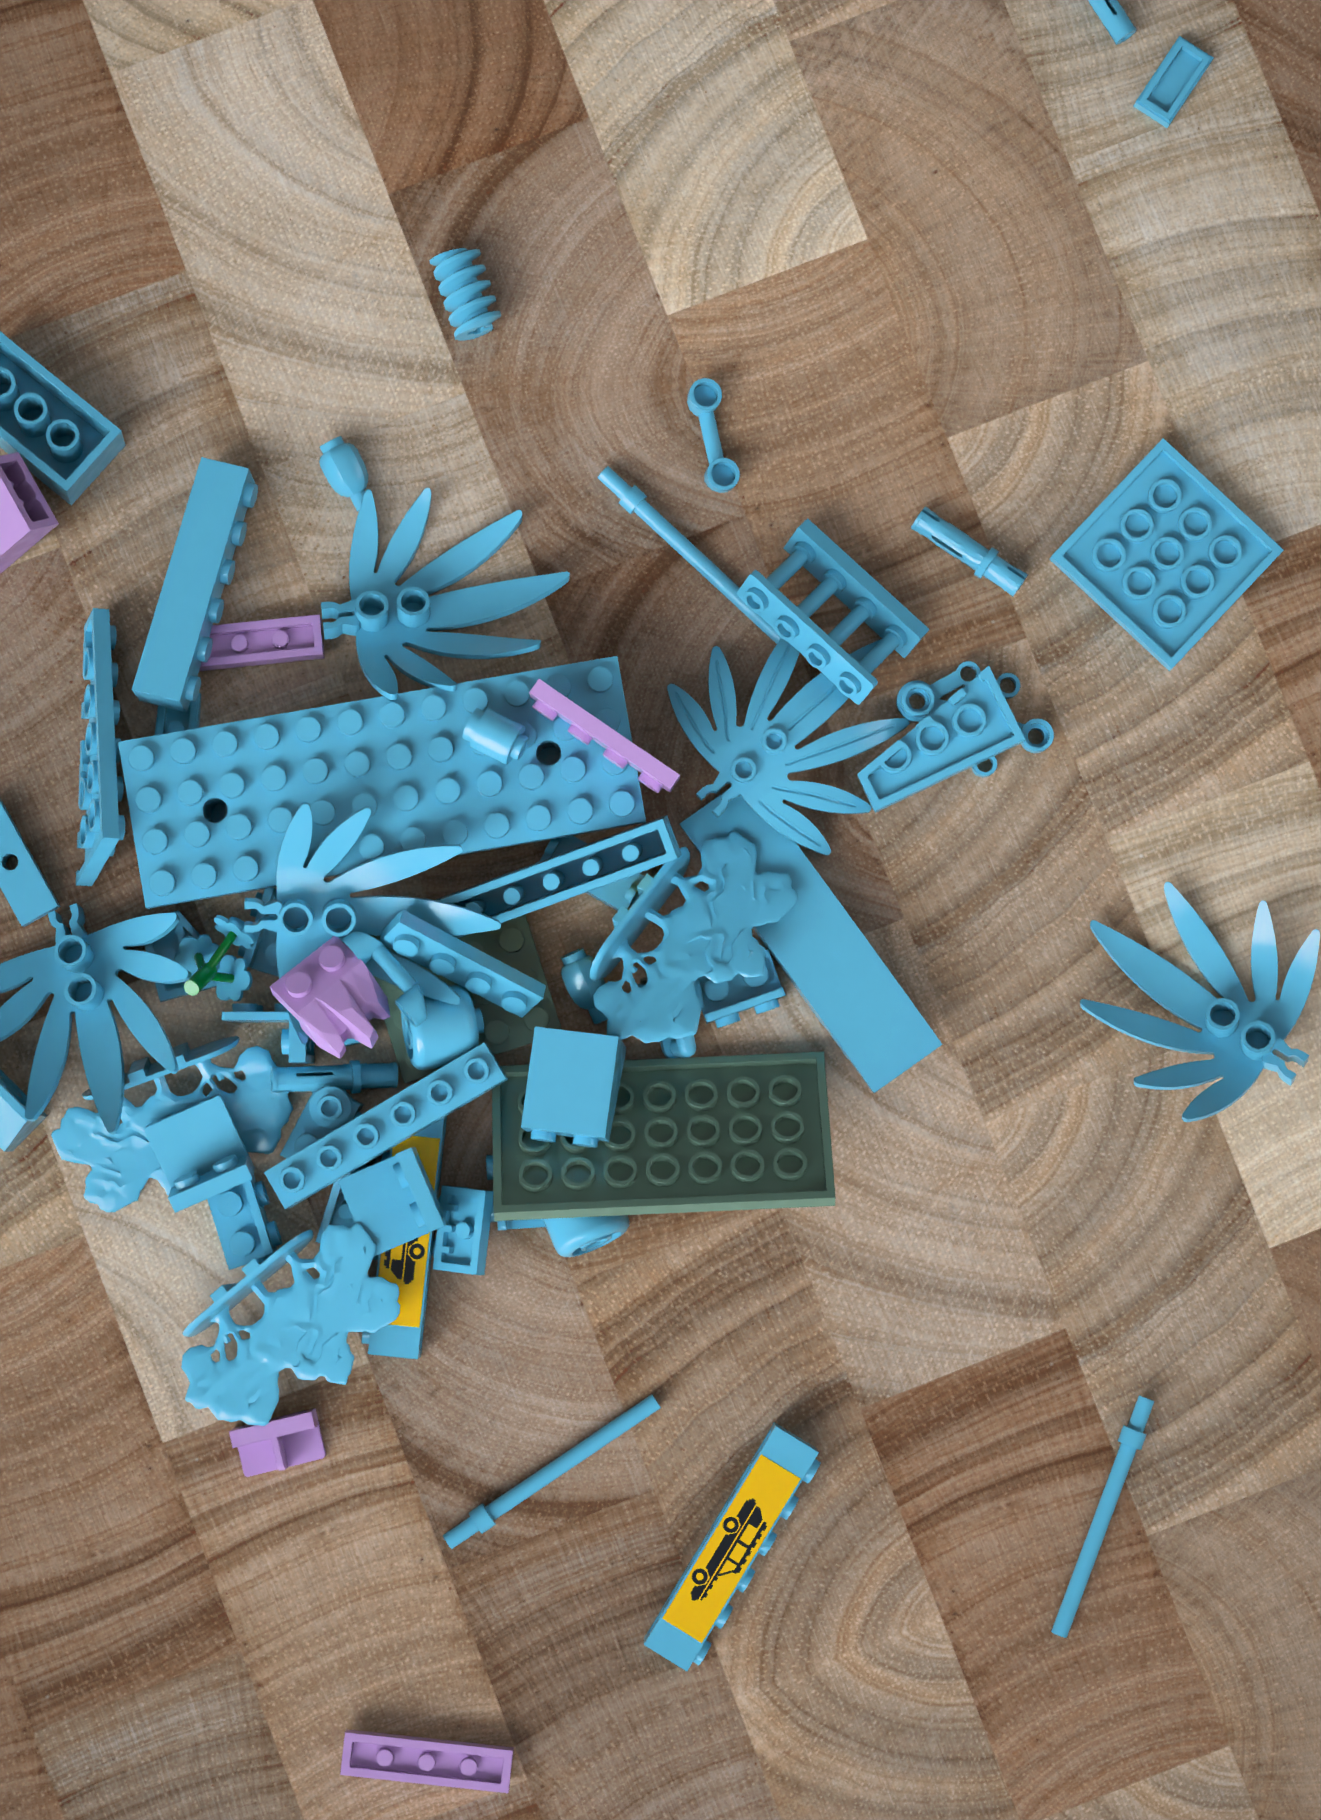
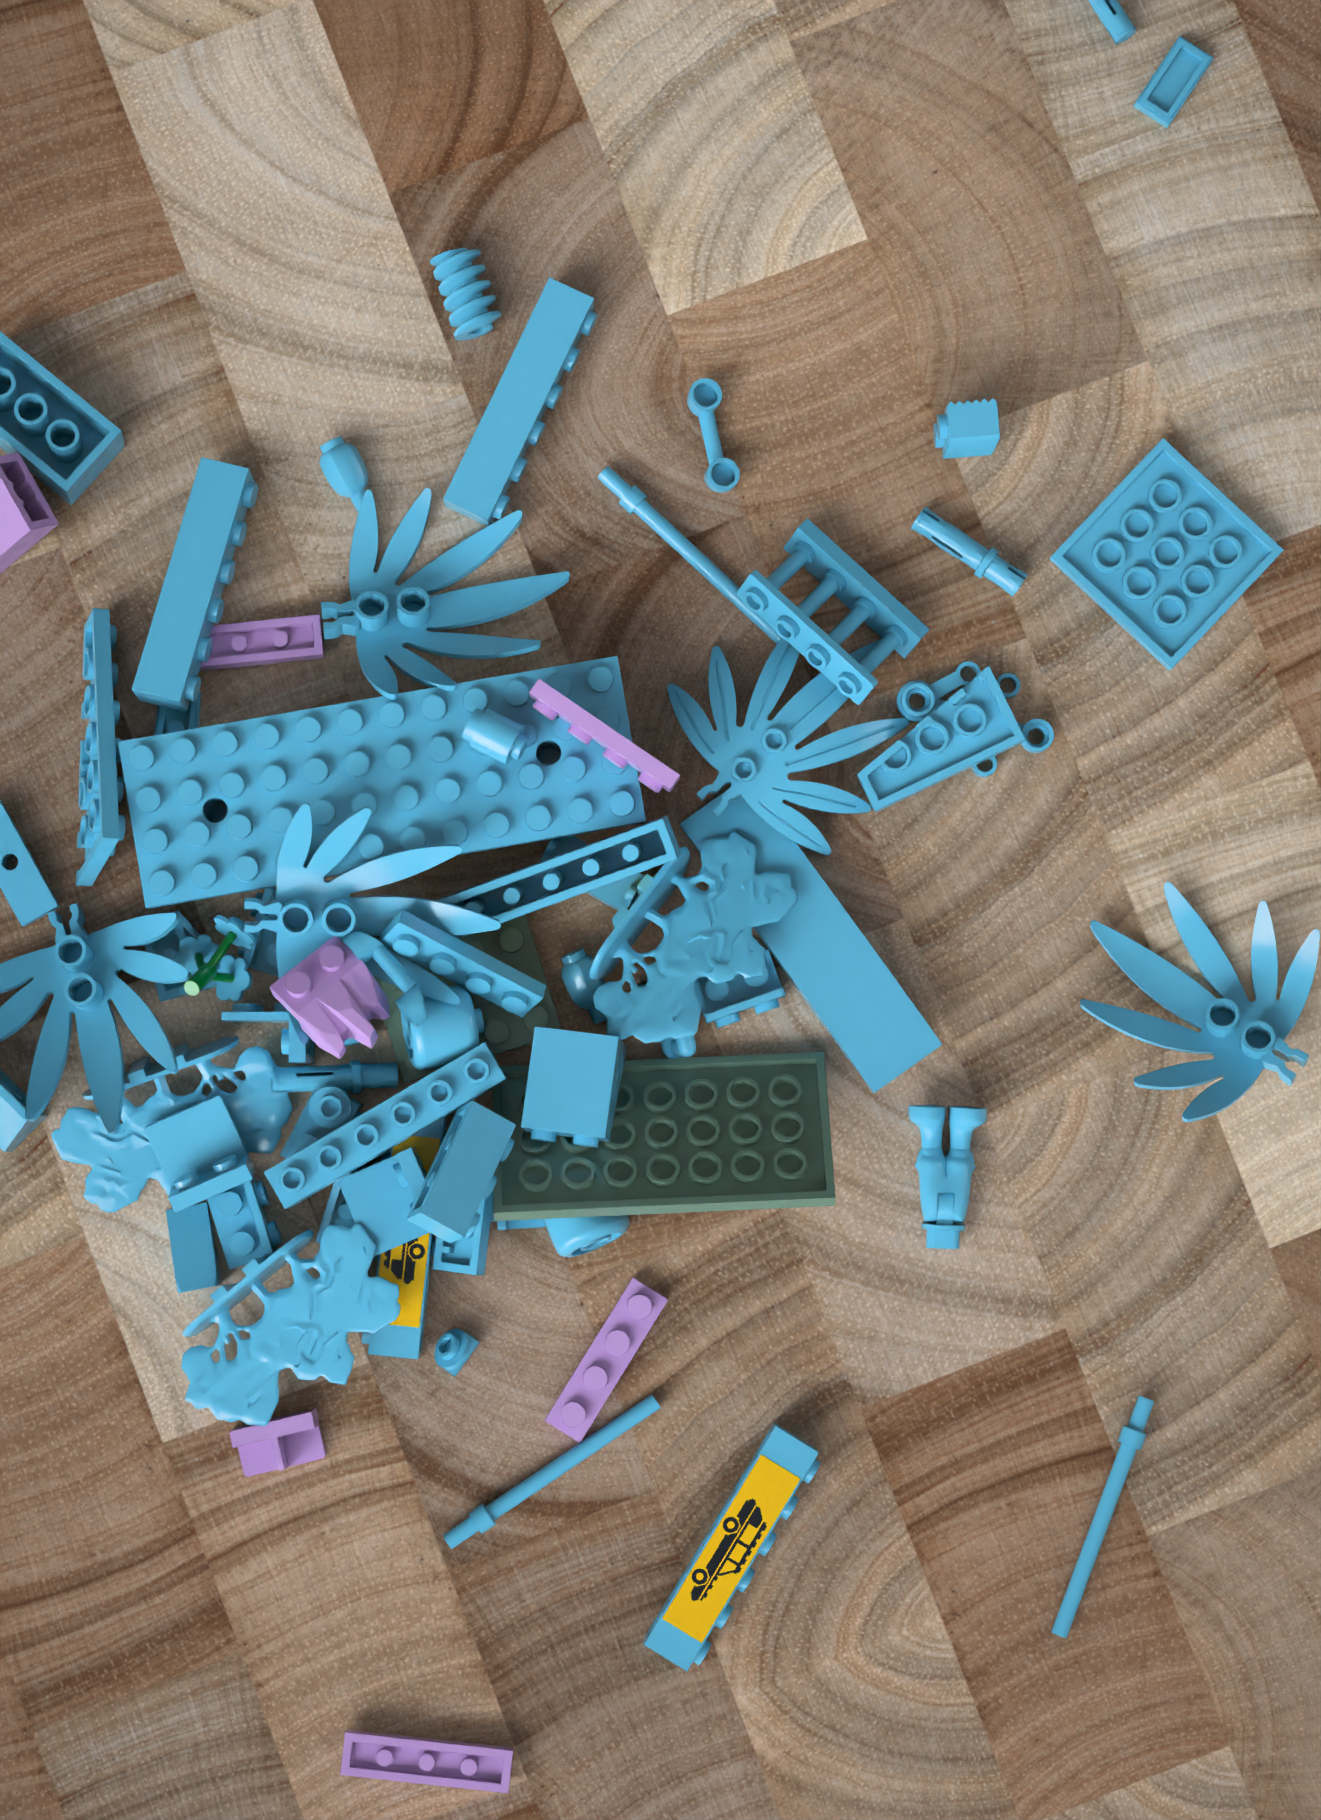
(193, 1248): none -> medium azure slope
(454, 1350): none -> medium azure plate
(462, 1173): none -> medium azure brick
(520, 402): none -> medium azure brick
(606, 1360): none -> lavender plate
(942, 1178): none -> medium azure piece
(967, 429): none -> medium azure brick

